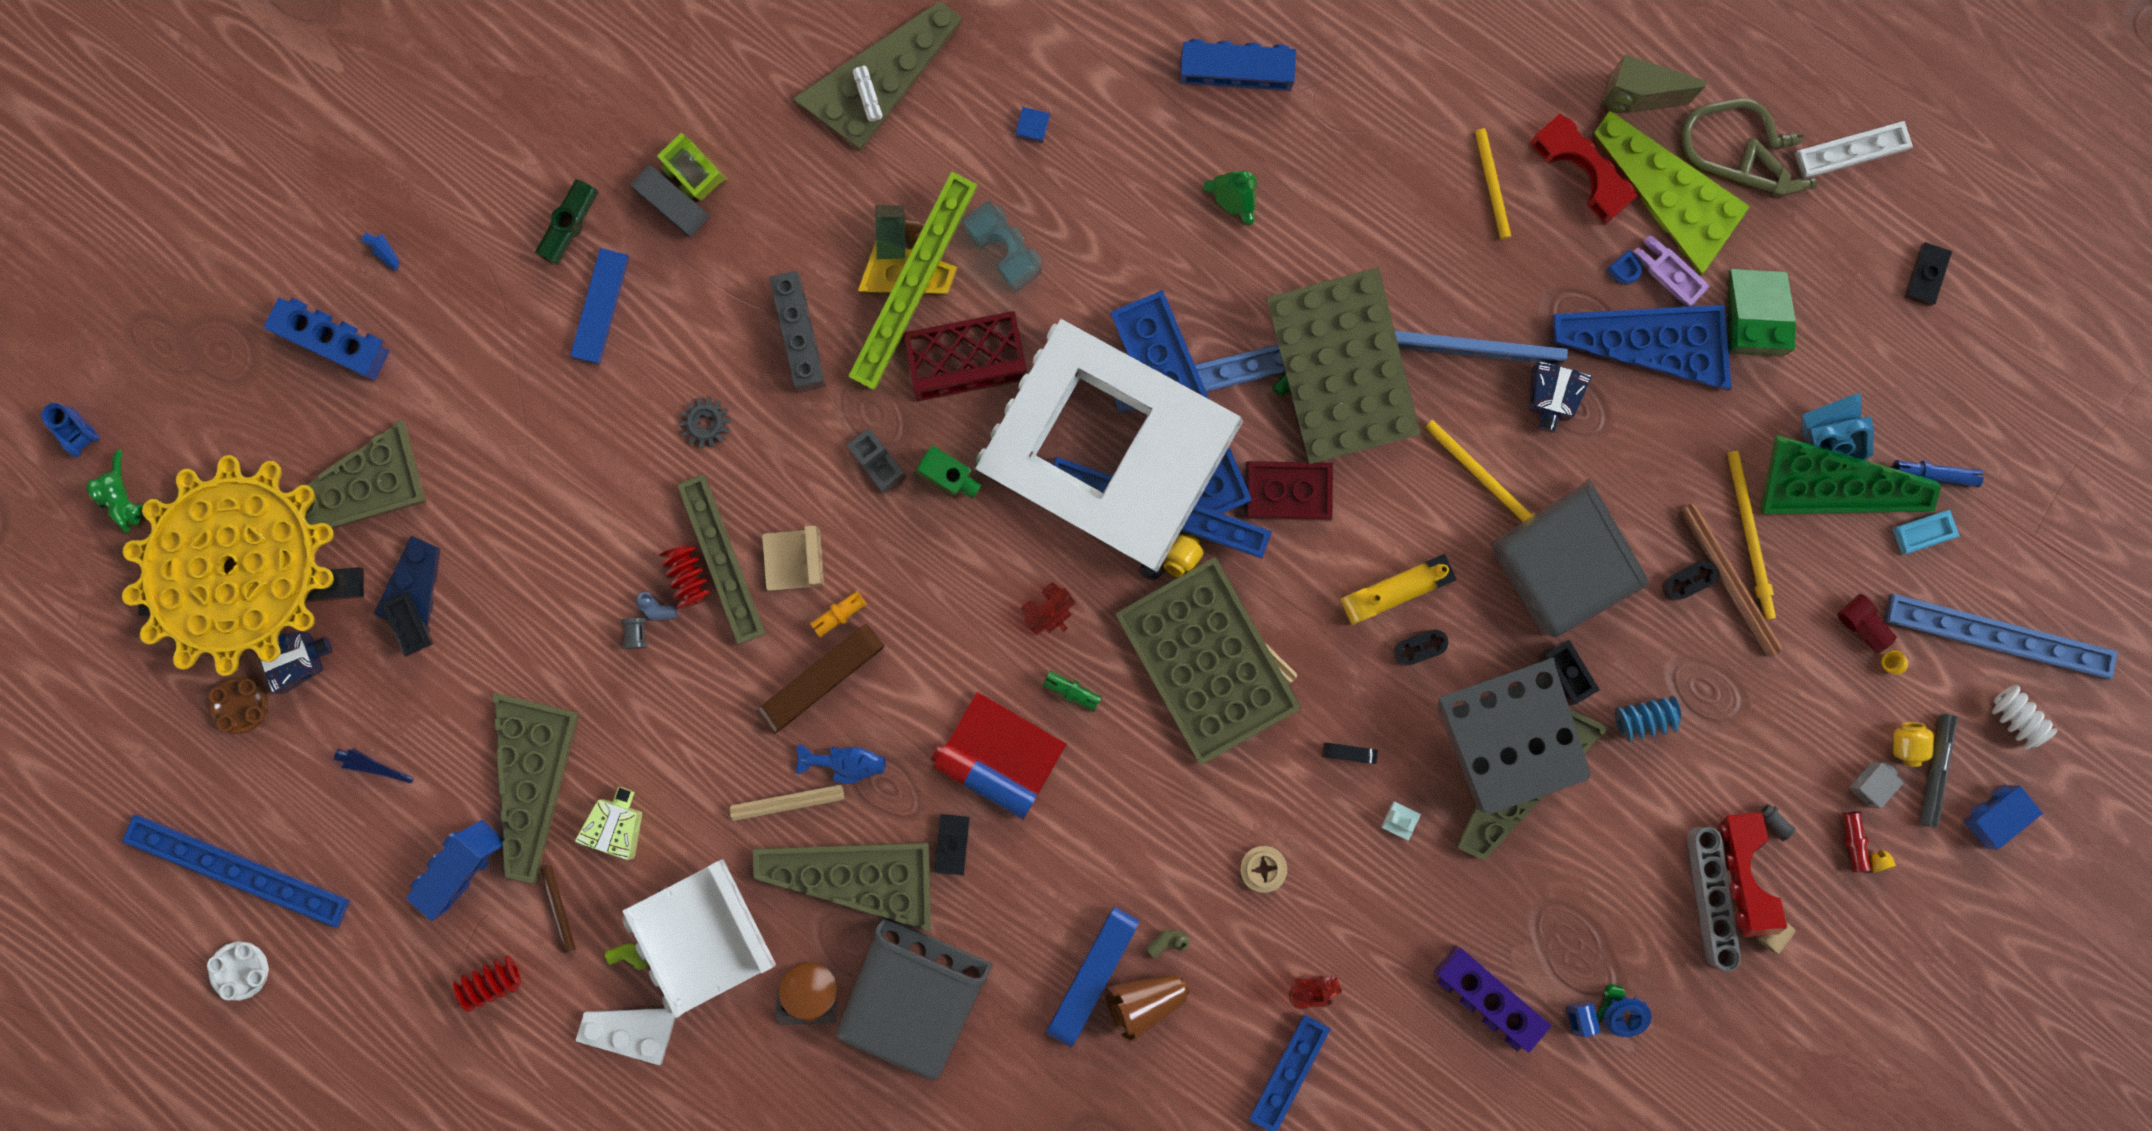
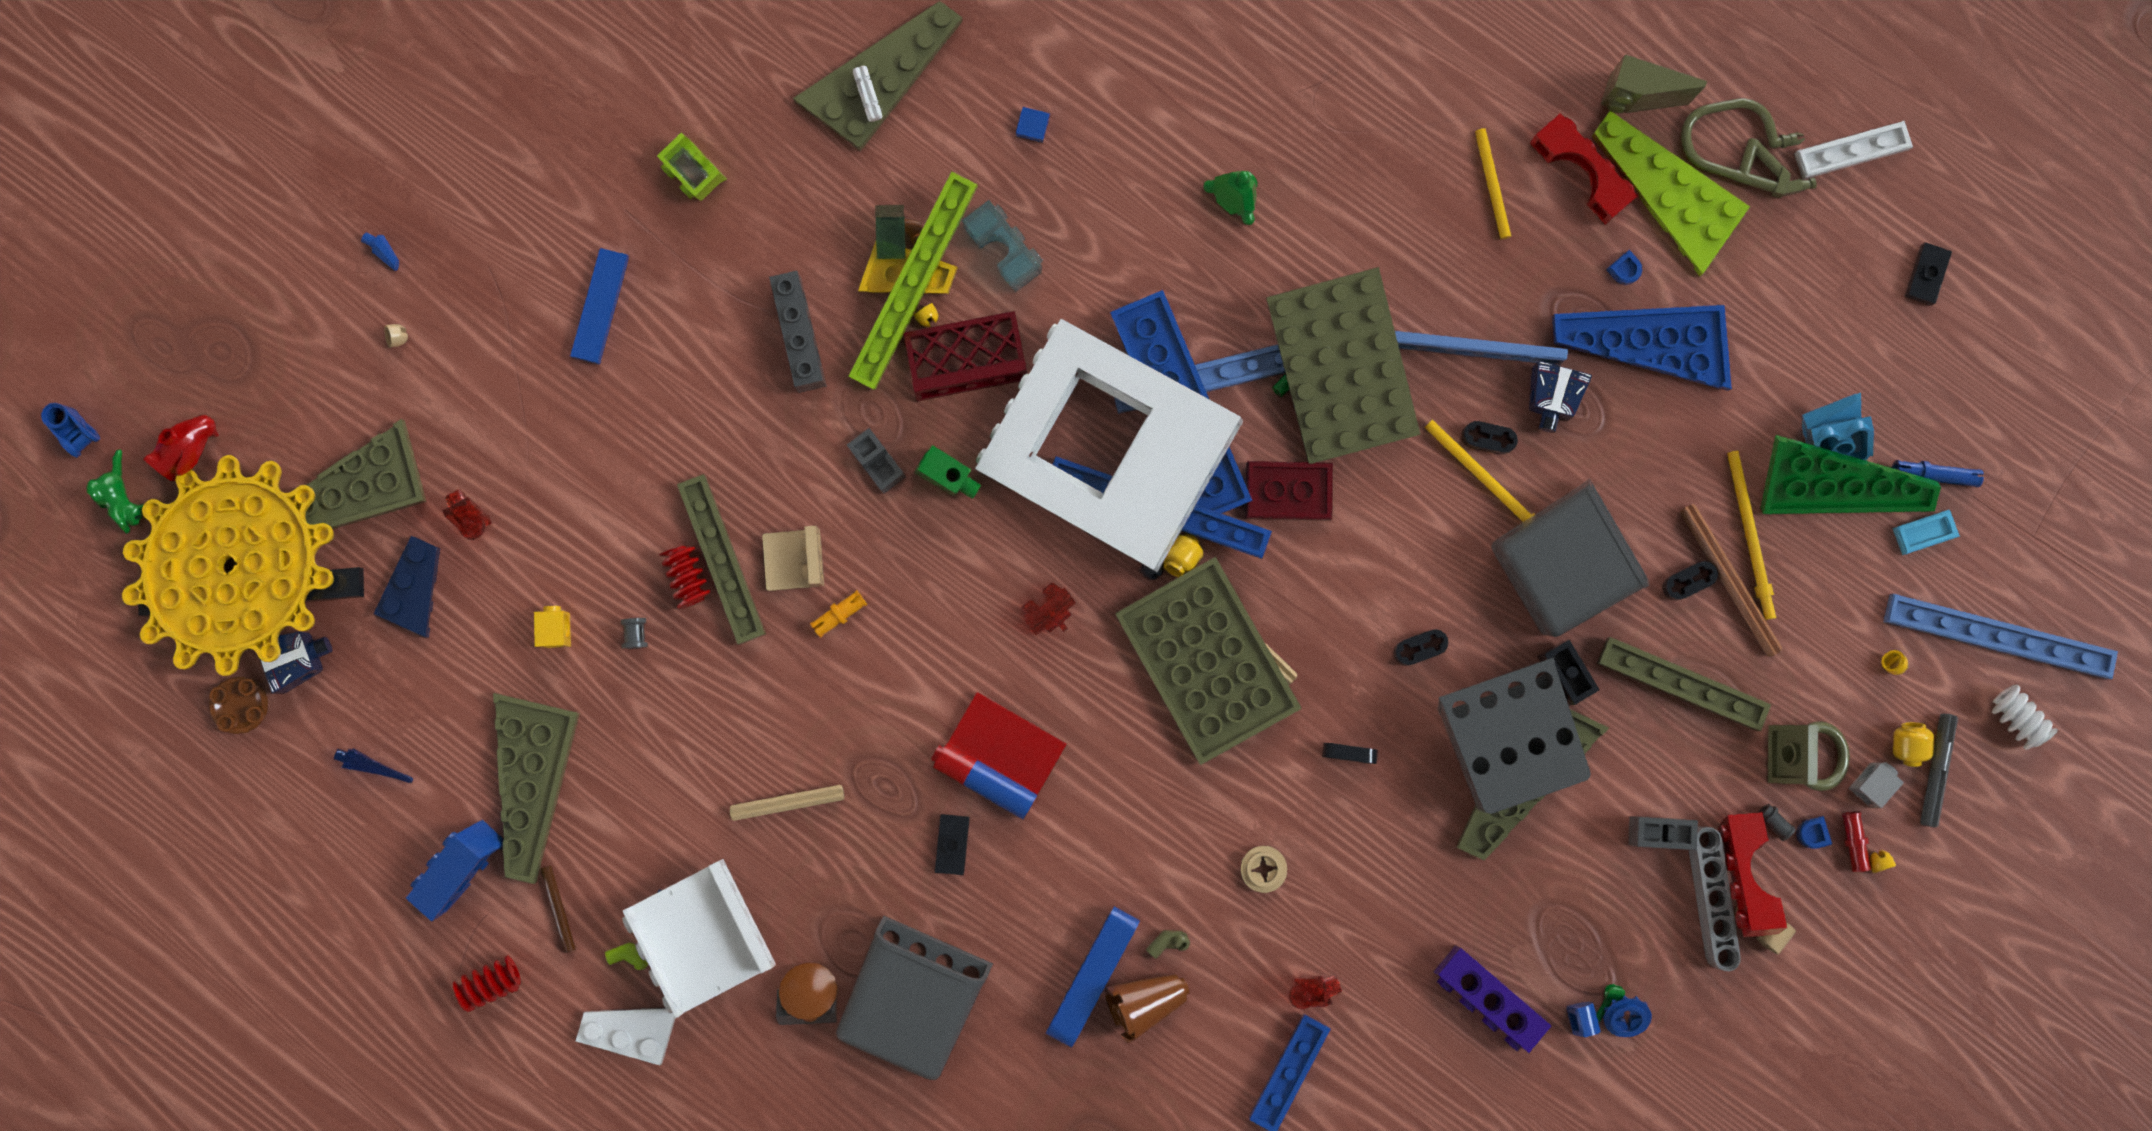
(181, 446): none -> red animal
(236, 870): blue tile -> none
(238, 971): white dish -> none
(285, 322): blue brick -> none
(395, 335): none -> tan hinge
(407, 624): black plate -> none
(466, 515): none -> clear red hips
(552, 628): none -> yellow brick
(575, 205): dark green piece -> none
(613, 826): torso -> none
(653, 609): sand blue arm -> none
(669, 201): dark grey beam -> none
(693, 420): dark grey gear -> none
(820, 678): reddish brown beam -> none
(848, 763): blue animal -> none
(868, 878): olive wing -> none
(925, 313): none -> yellow hinge
(1072, 691): green pin -> none
(1238, 65): blue brick -> none
(1398, 589): yellow piece -> none
(1400, 820): light aqua tile -> none
(1490, 431): none -> black beam
(1648, 717): dark azure piece -> none
(1663, 833): none -> dark grey brick
(1672, 272): lavender hinge -> none
(1683, 684): none -> olive plate
(1760, 313): green slope -> none
(1795, 755): none -> olive tile
(1813, 833): none -> blue tile
(1861, 617): dark red piece -> none
(2002, 816): blue brick -> none

